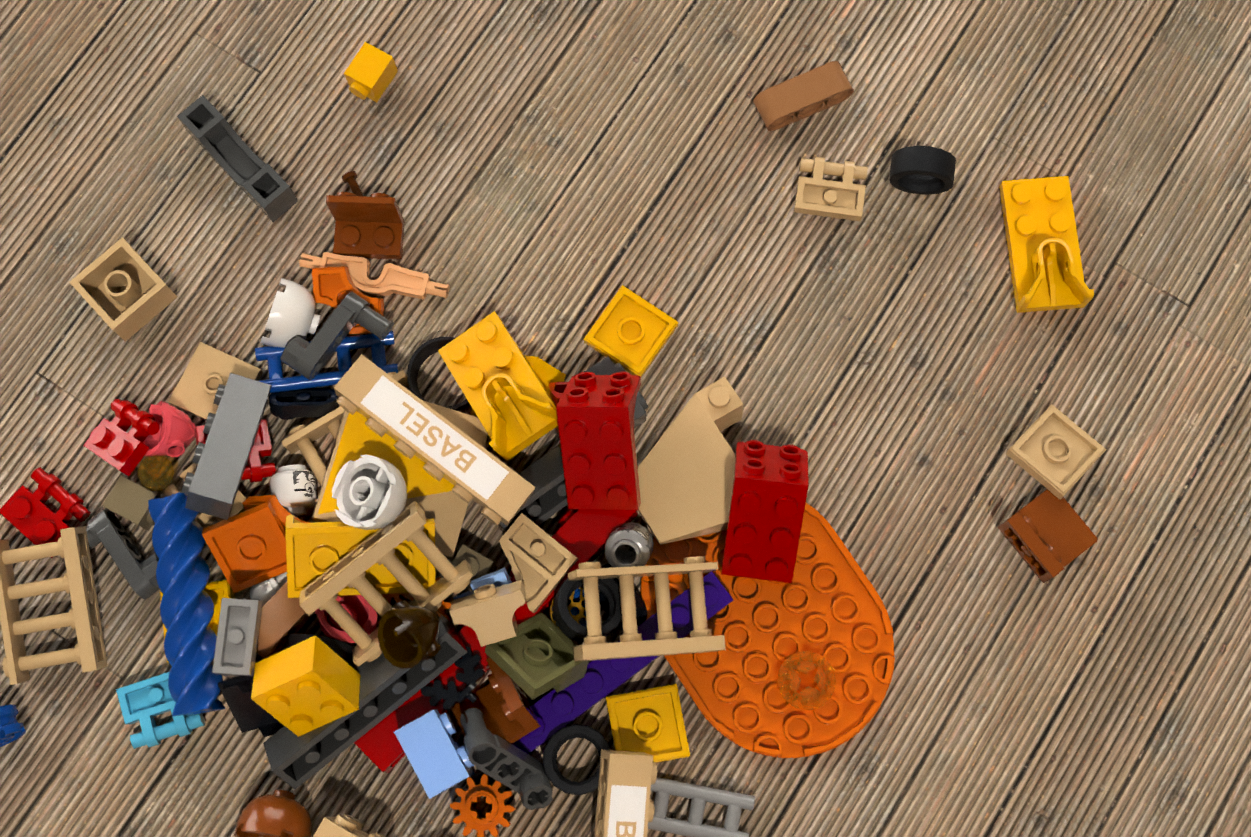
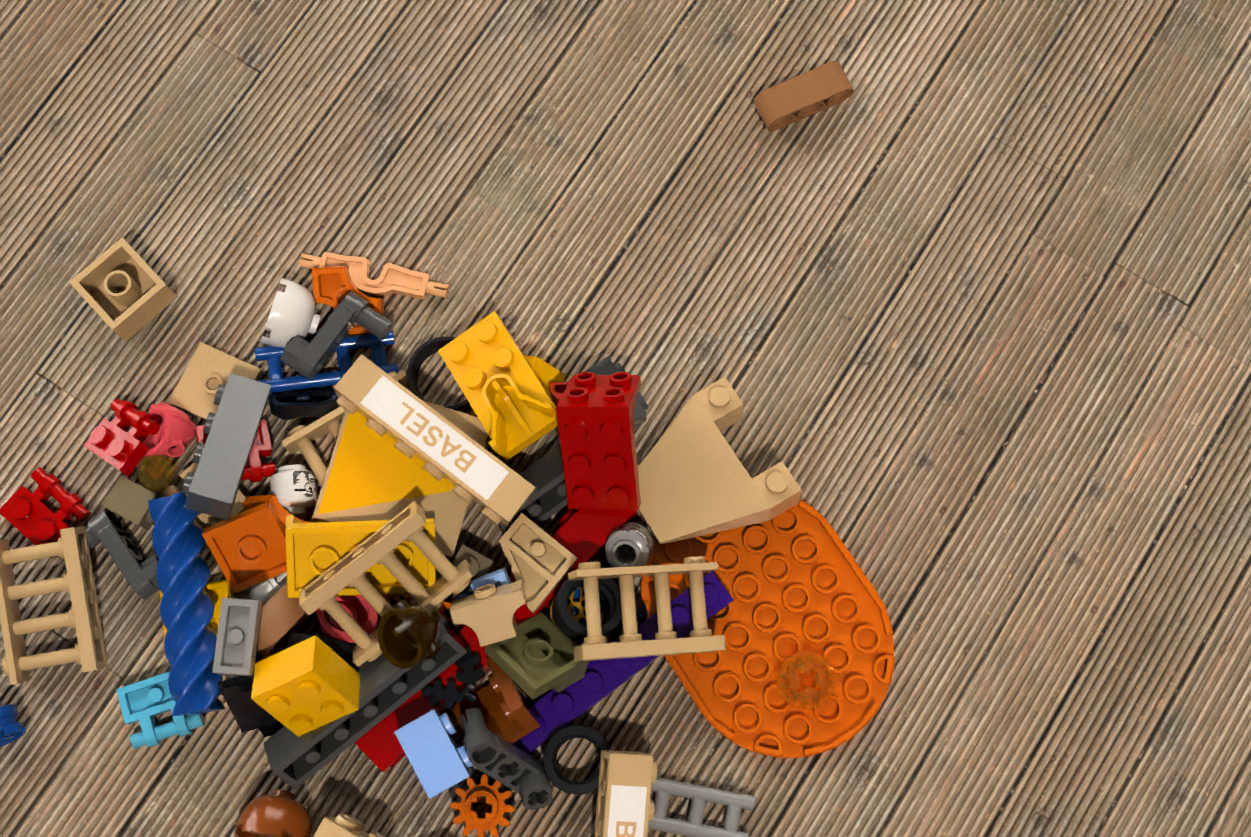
(233, 155): dark grey arch -> none
(349, 178): reddish brown piece -> none
(367, 225): dark orange bracket -> none
(369, 493): white cylinder -> none
(370, 72): yellow brick -> none
(631, 332): yellow plate -> none
(649, 723): yellow plate -> none
(766, 511): red bracket -> none
(830, 197): tan plate -> none
(922, 170): black tyre -> none
(1043, 245): yellow plate -> none
(1048, 534): dark orange bracket -> none
(1055, 451): tan plate -> none

